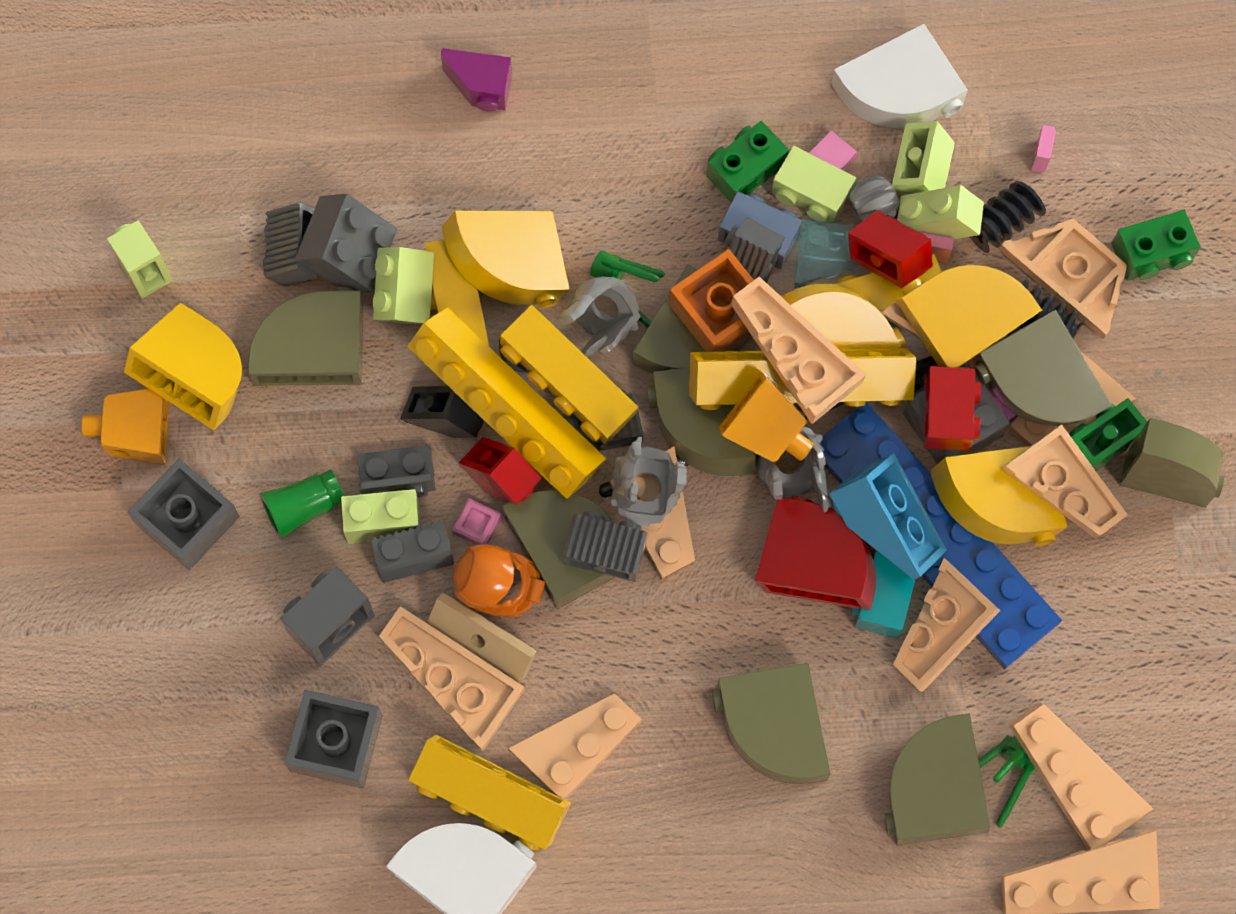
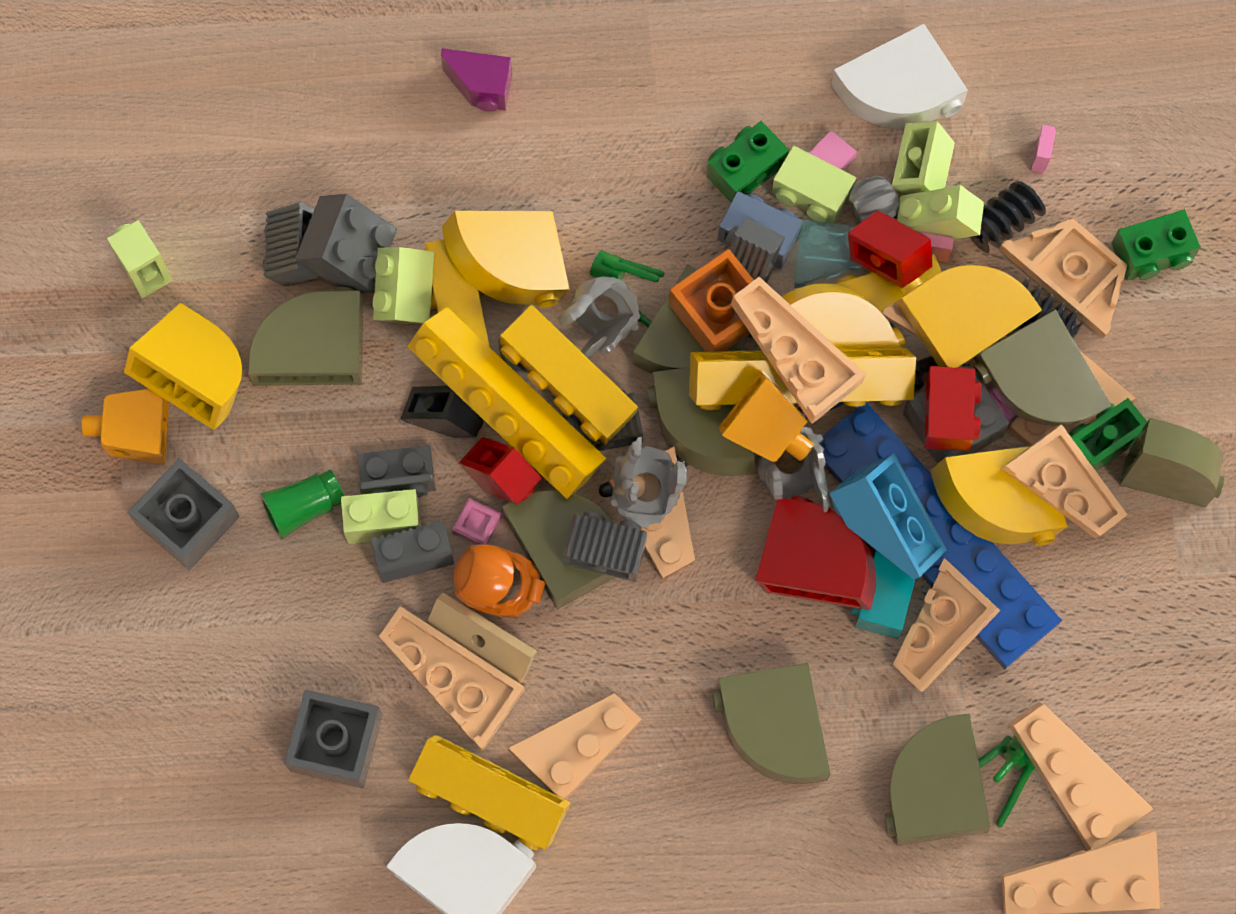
(327, 615): dark grey brick -> none

